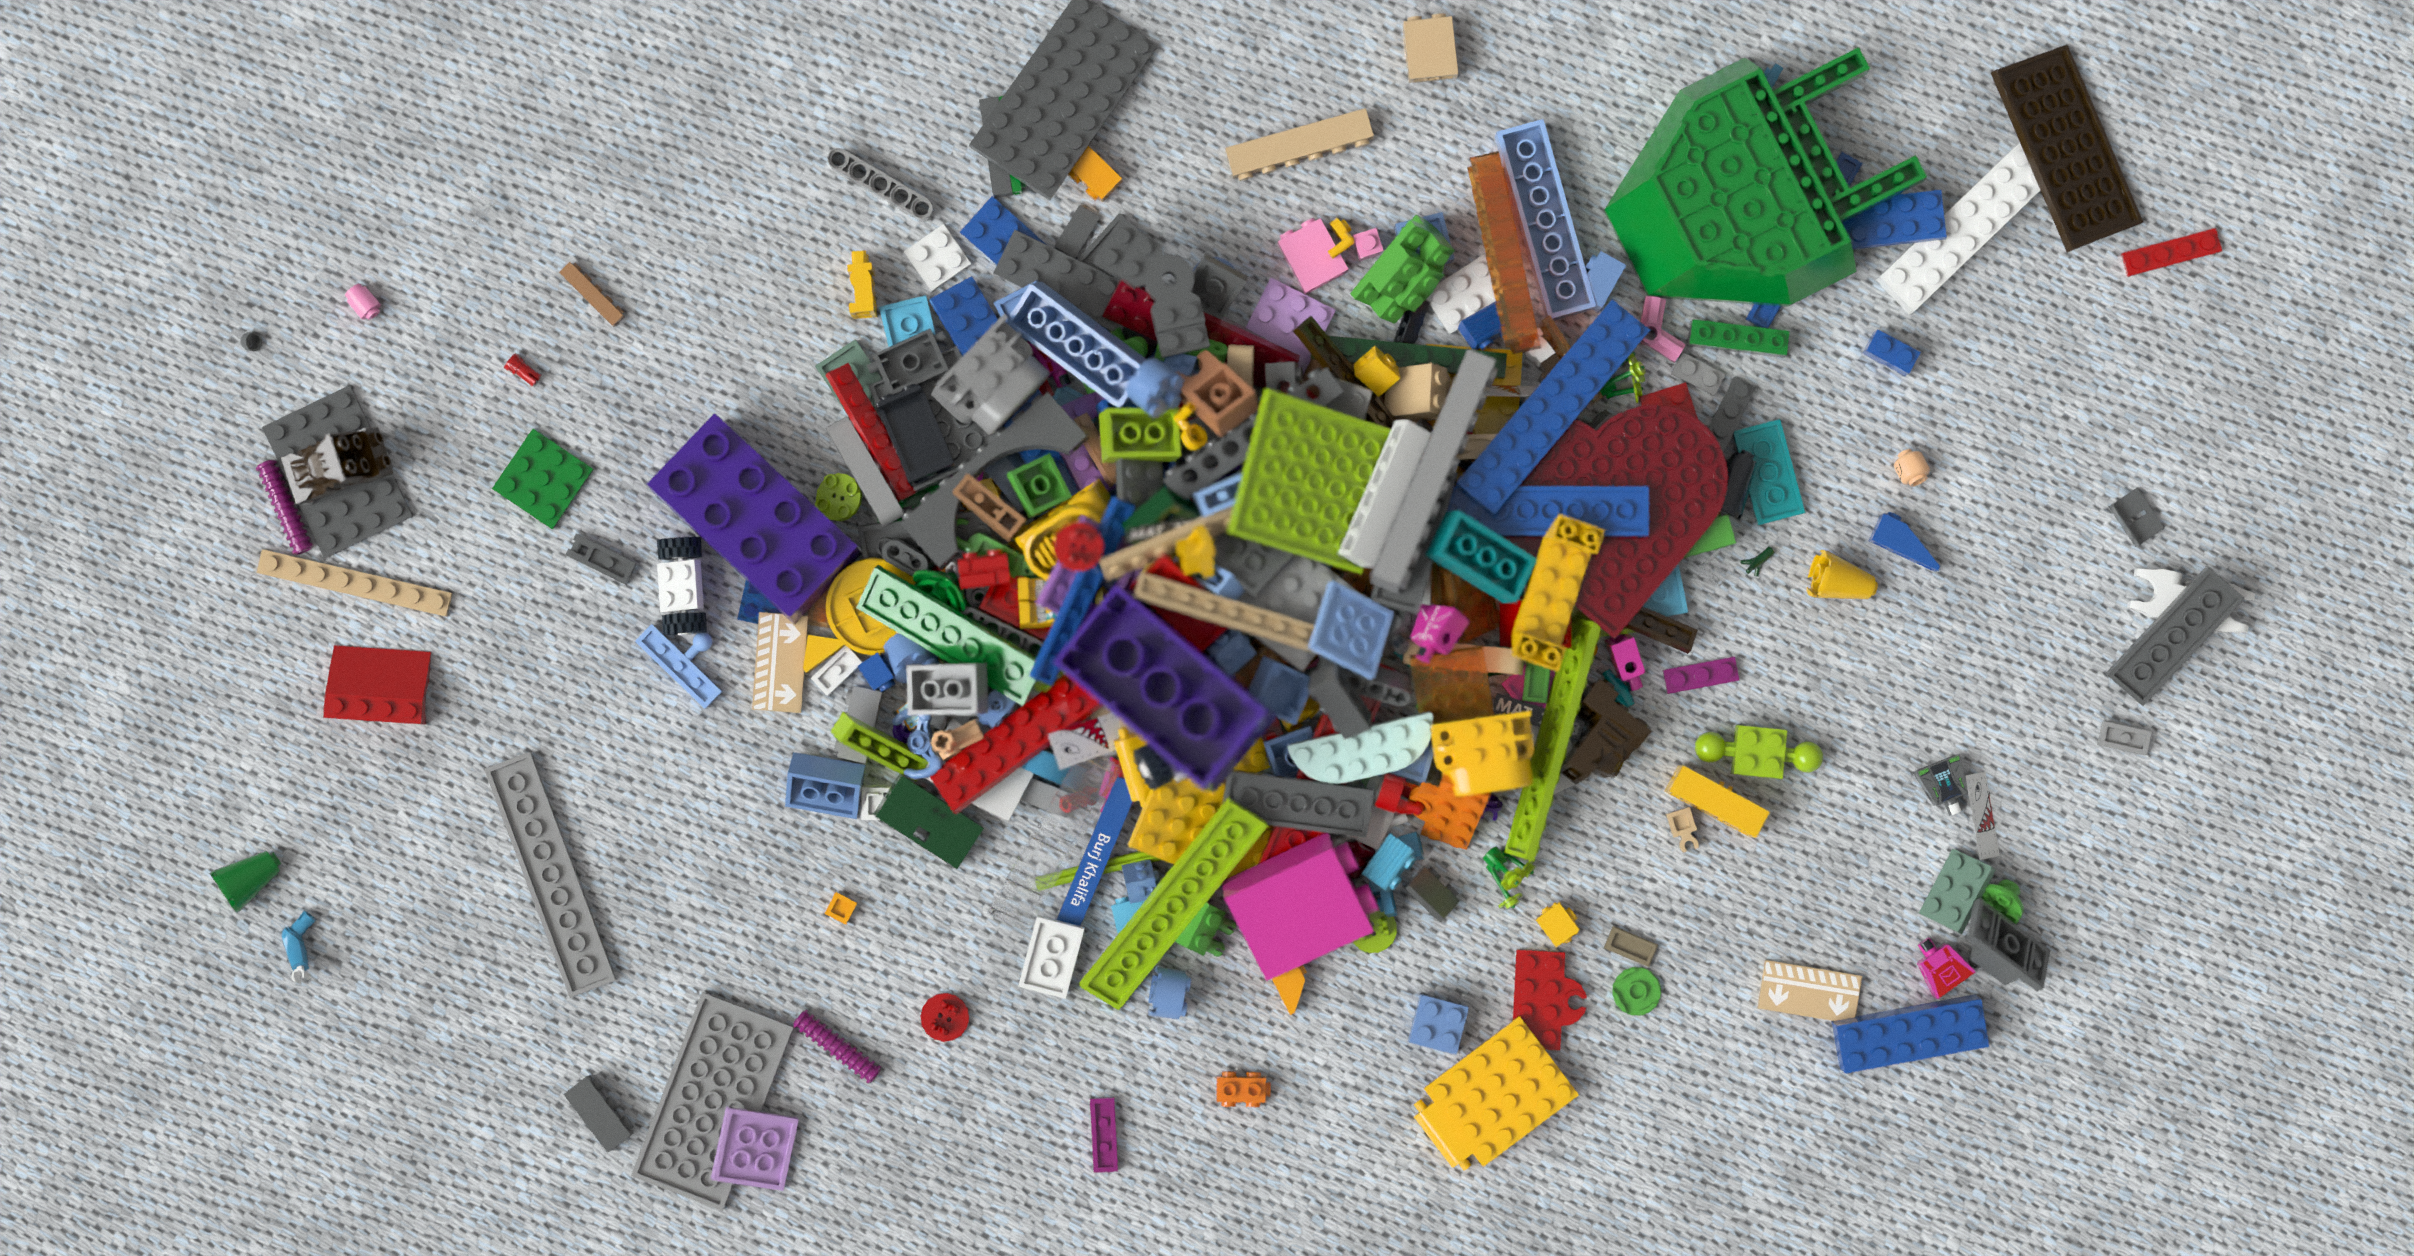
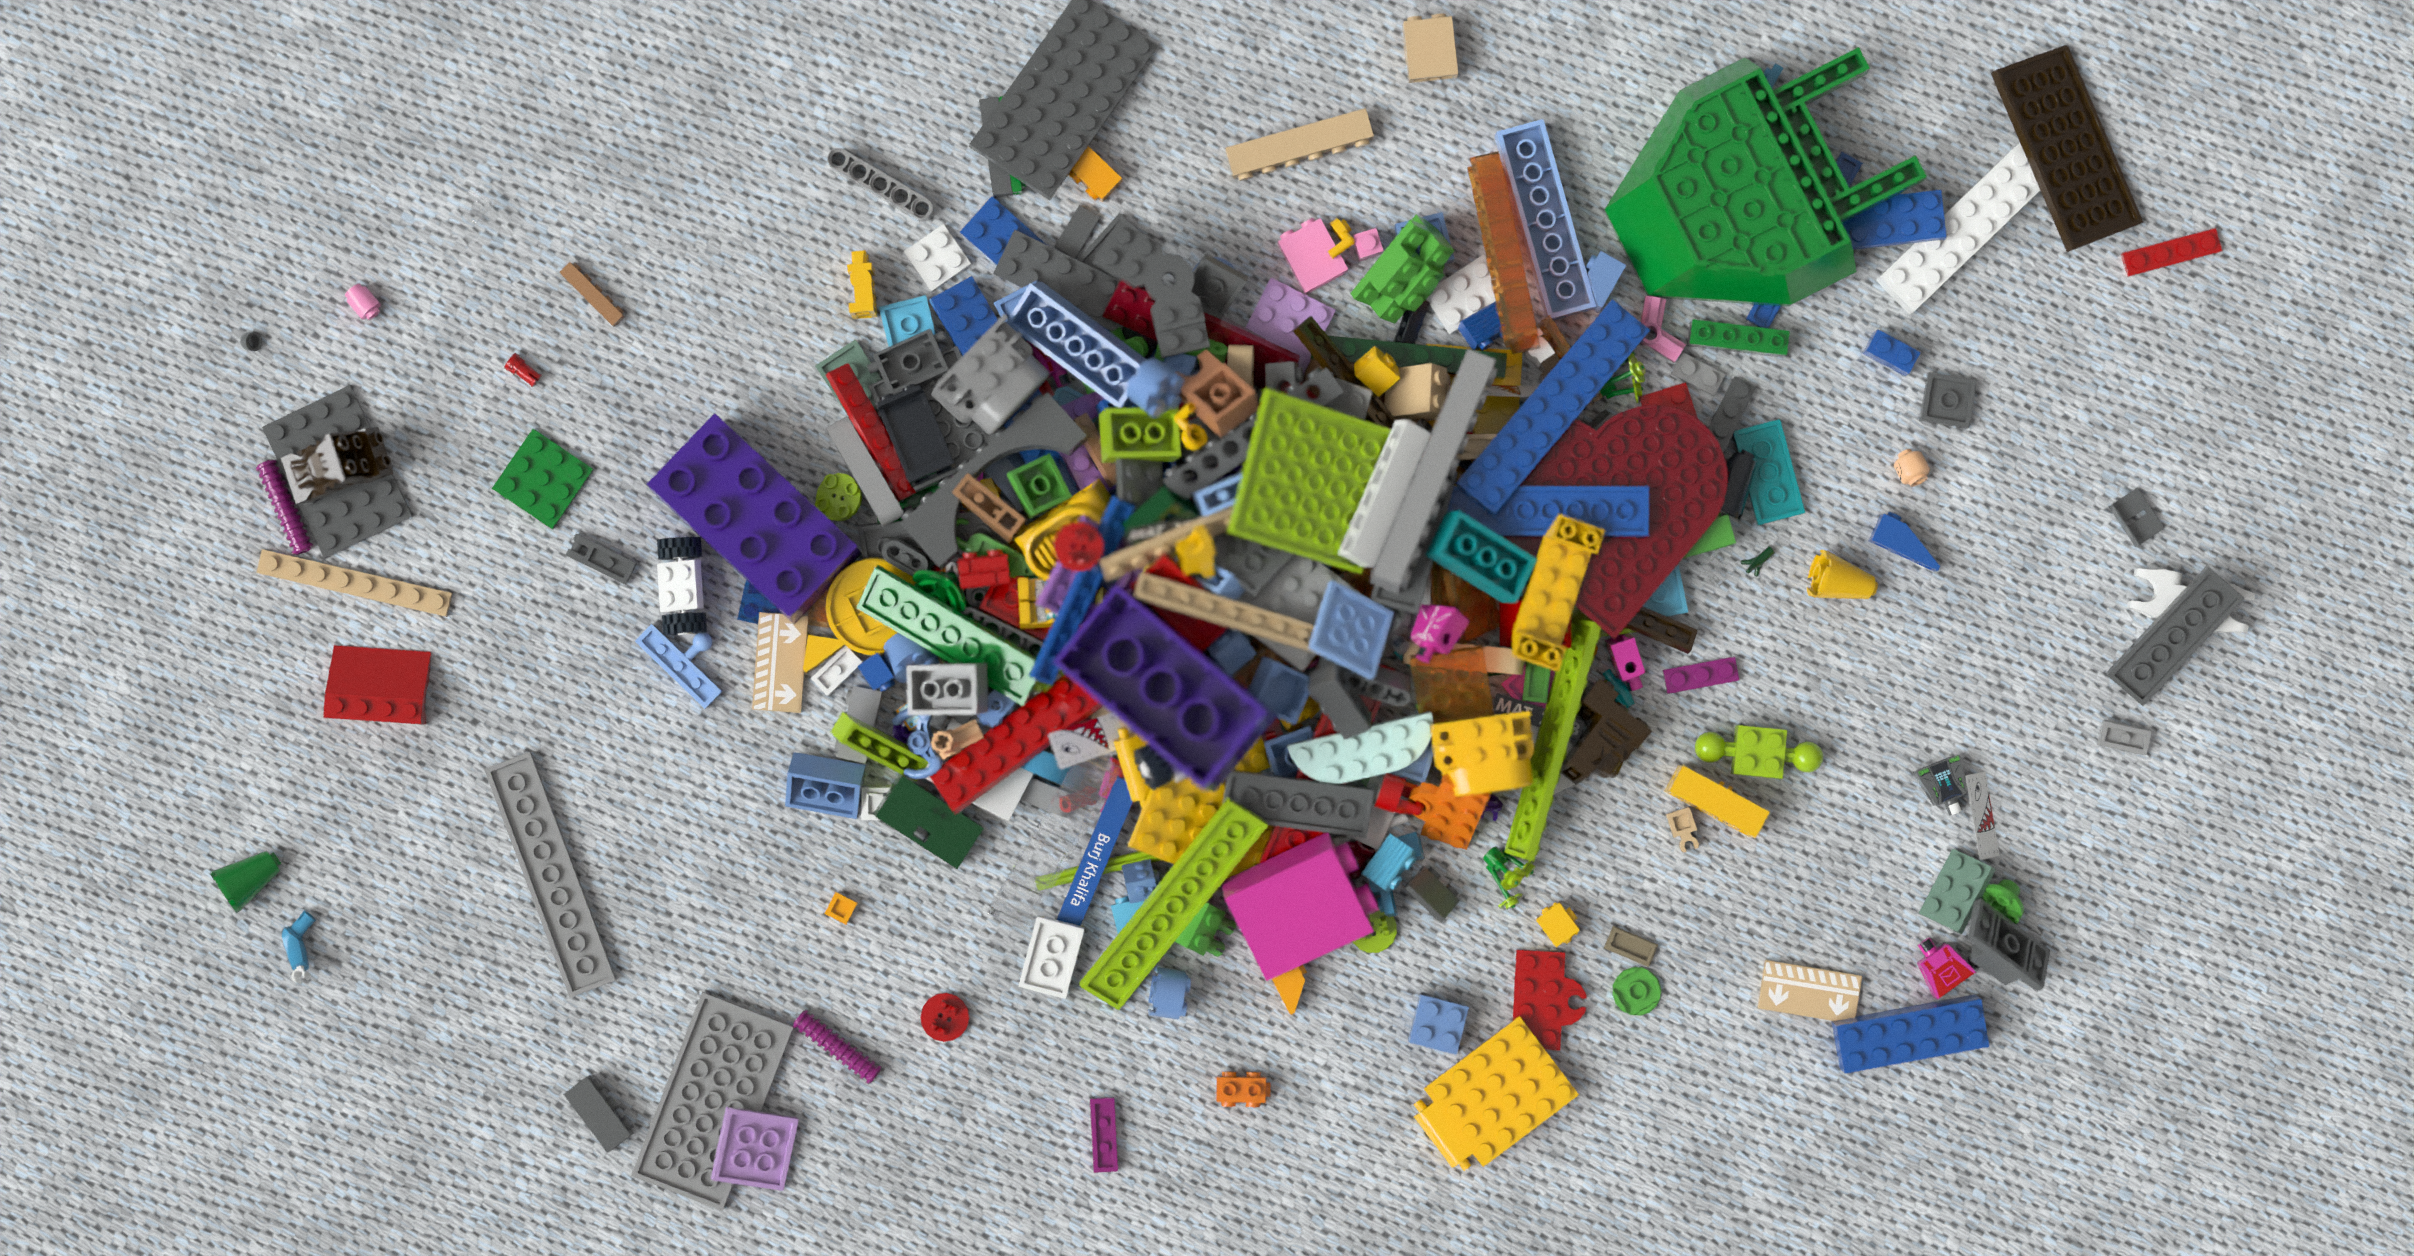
(1948, 400): none -> dark grey plate

